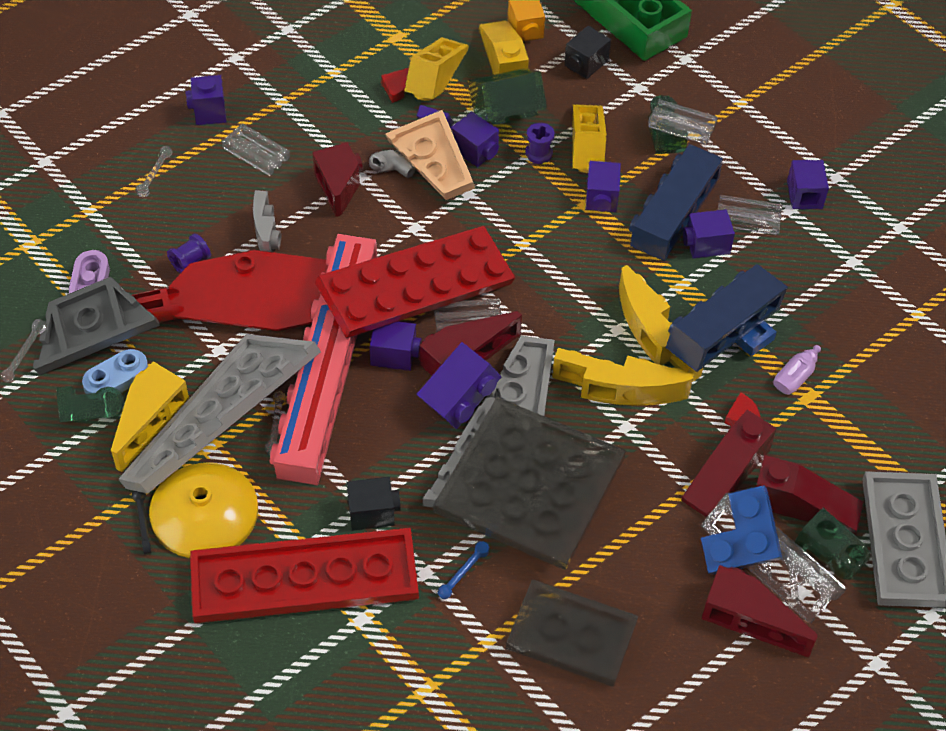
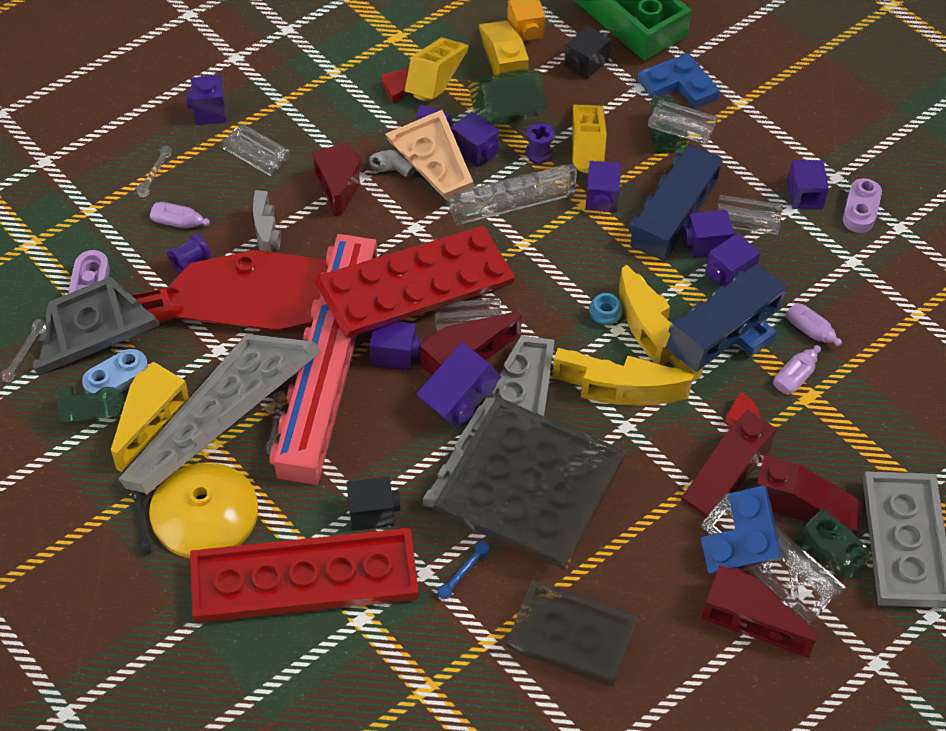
(176, 215): none -> lavender piece
(513, 194): none -> clear fence
(605, 302): none -> dark azure plate
(682, 75): none -> blue plate
(730, 259): none -> dark purple brick
(812, 324): none -> lavender piece
(862, 205): none -> lavender plate

